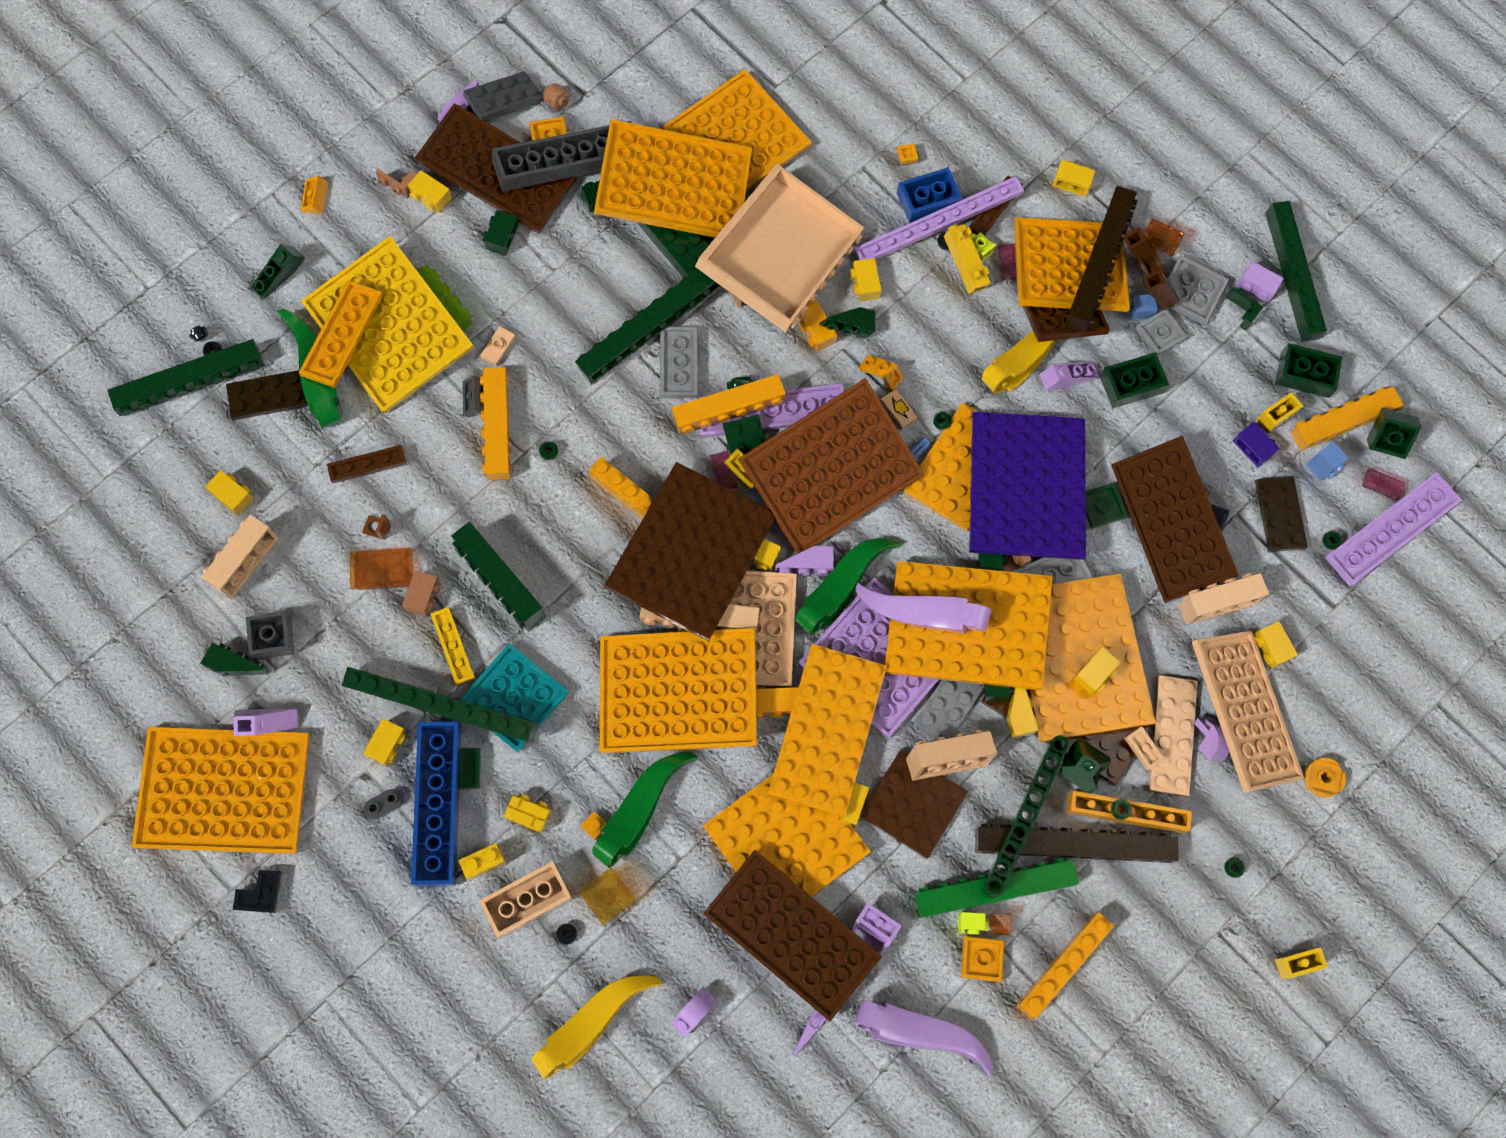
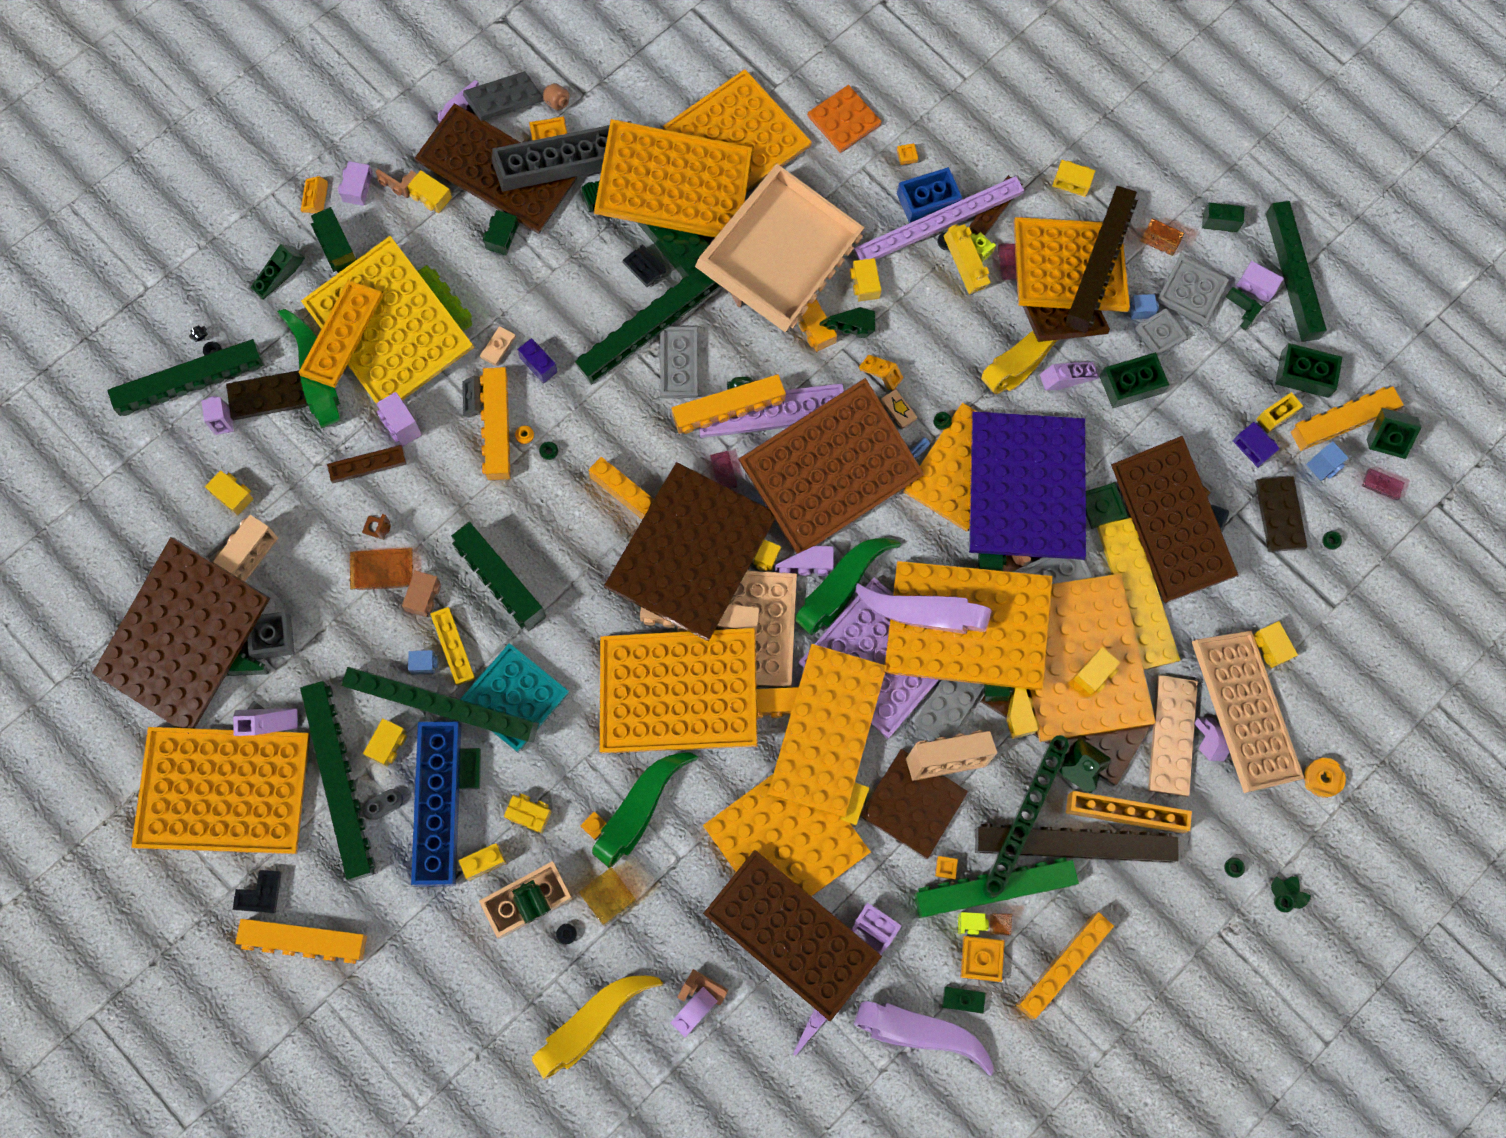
(181, 635): none -> reddish brown plate
(217, 415): none -> lavender brick
(302, 940): none -> light orange brick
(332, 239): none -> dark green brick
(337, 782): none -> dark green brick
(355, 183): none -> lavender brick
(398, 419): none -> lavender brick
(422, 662): none -> medium blue brick
(527, 439): none -> light orange plate
(530, 901): none -> dark green piece
(537, 360): none -> dark purple brick
(644, 265): none -> black plate
(697, 981): none -> nougat bracket
(733, 463): yellow plate -> none
(744, 433): dark green plate -> none
(844, 118): none -> orange plate
(946, 867): none -> light orange plate
(963, 1000): none -> dark green plate
(1126, 807): dark green plate -> none
(1144, 748): light nougat plate -> none
(1148, 616): none -> yellow plate
(1156, 277): reddish brown arch -> none
(1223, 217): none -> dark green brick
(1223, 598): light nougat brick -> none
(1290, 892): none -> dark green plate
(1301, 963): yellow brick -> none
(1393, 529): lavender plate -> none

